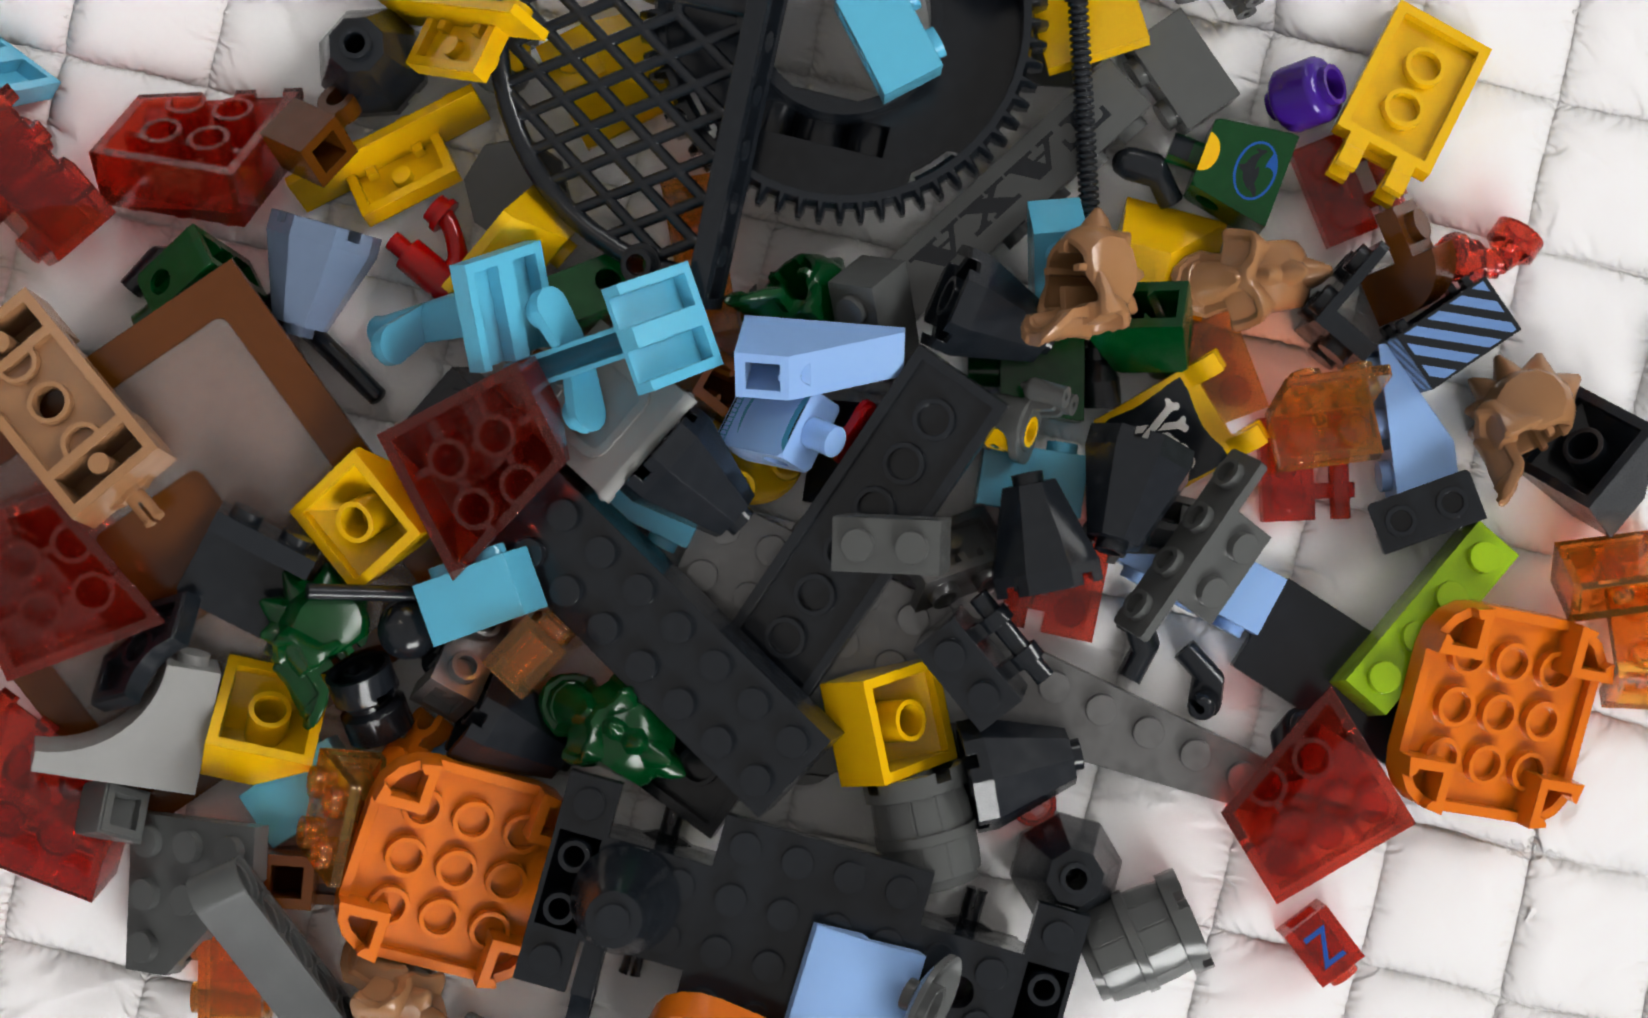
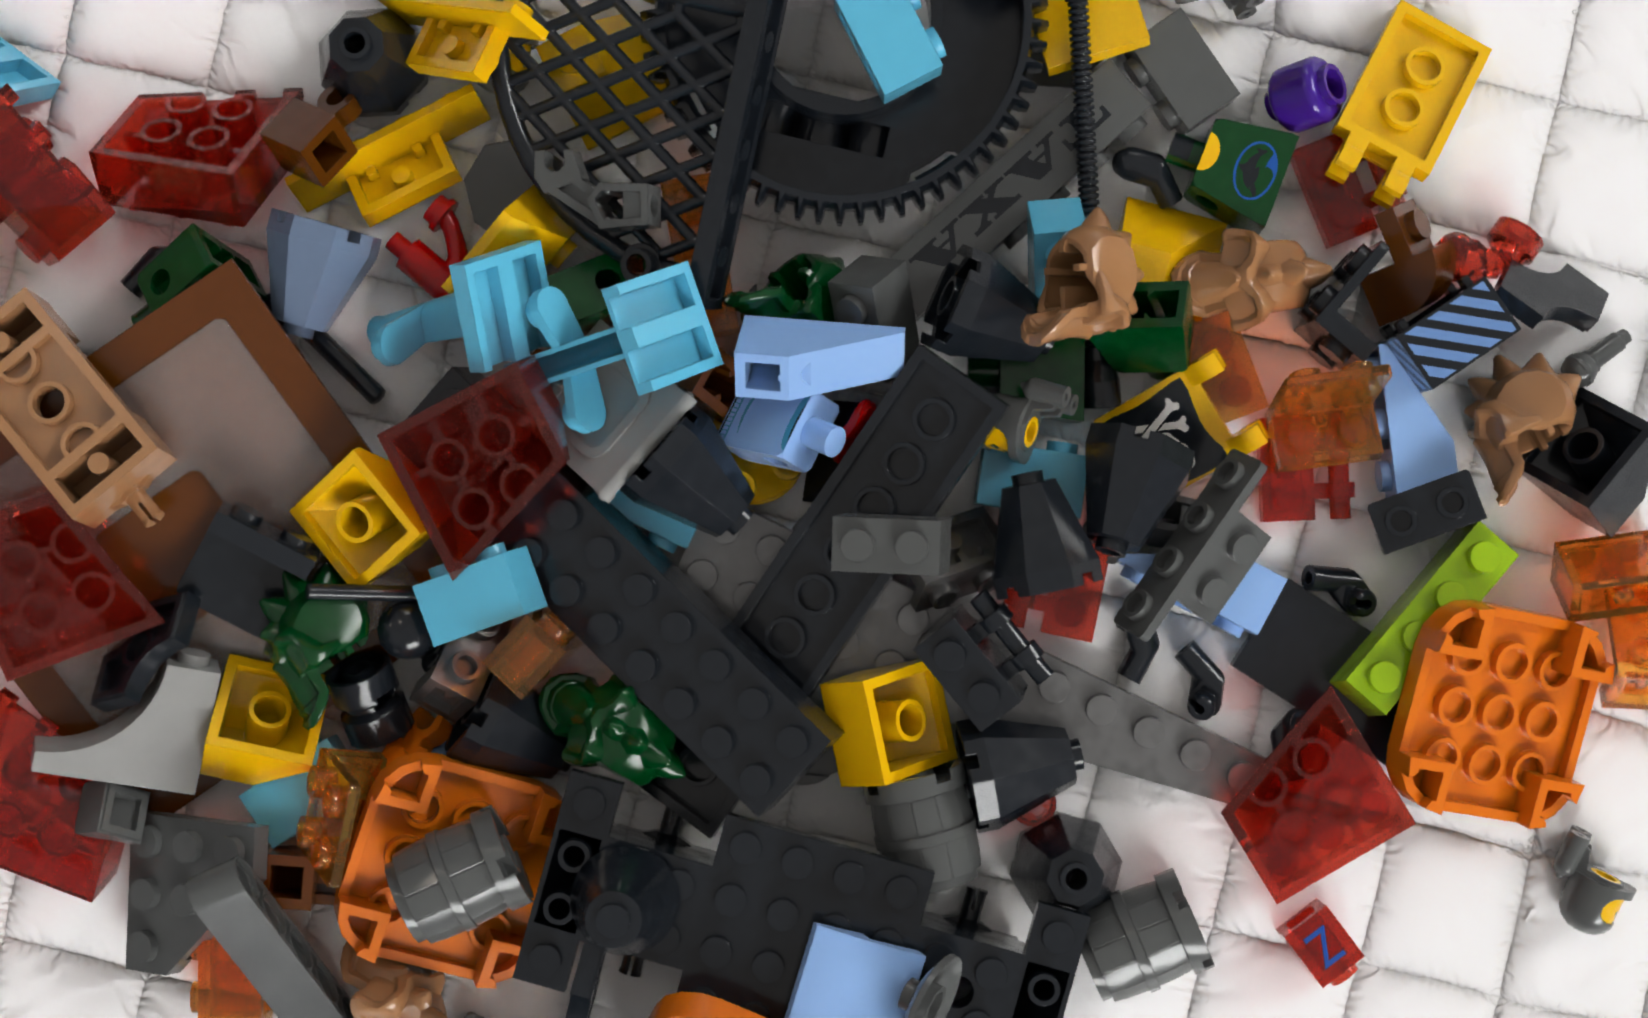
(458, 878): none -> dark grey piece
(573, 188): none -> dark grey piece
(1343, 586): none -> black arm
(1551, 296): none -> black tile
(1588, 362): none -> dark grey piece
(1590, 894): none -> dark grey piece

